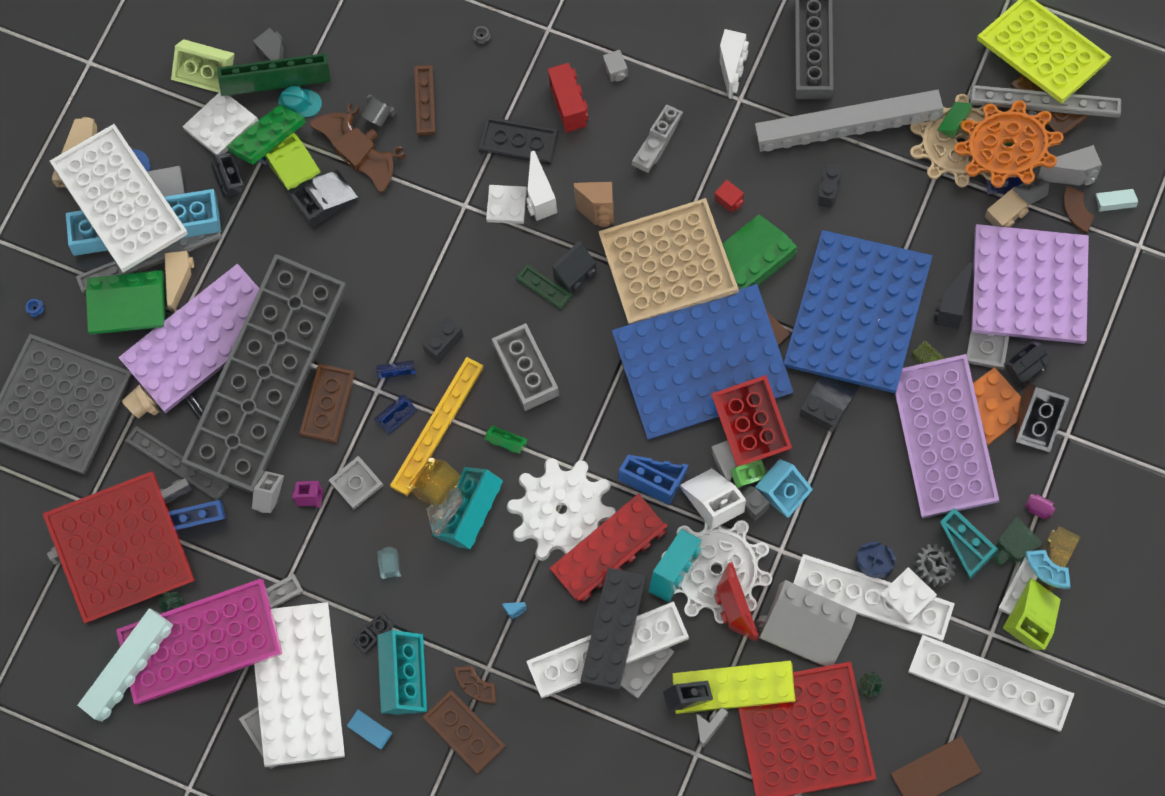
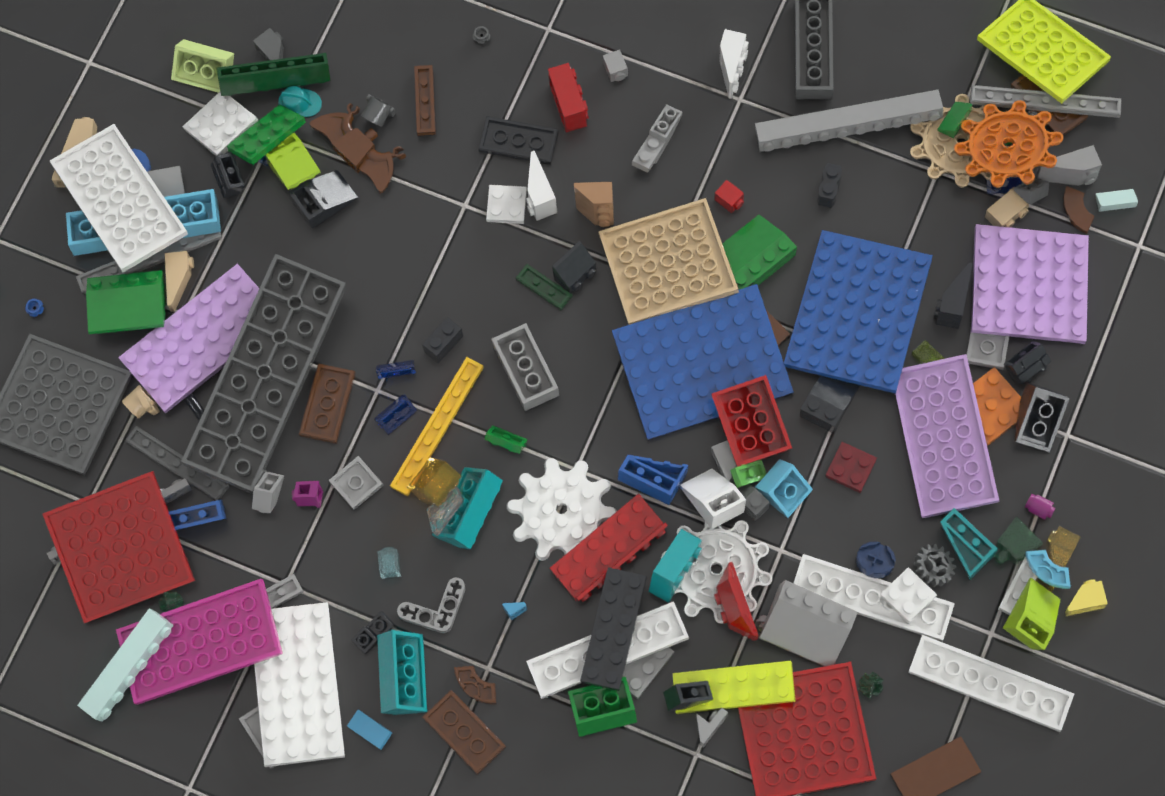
(436, 616): none -> light grey beam
(602, 708): none -> green slope
(851, 467): none -> dark red plate
(1088, 598): none -> light yellow slope

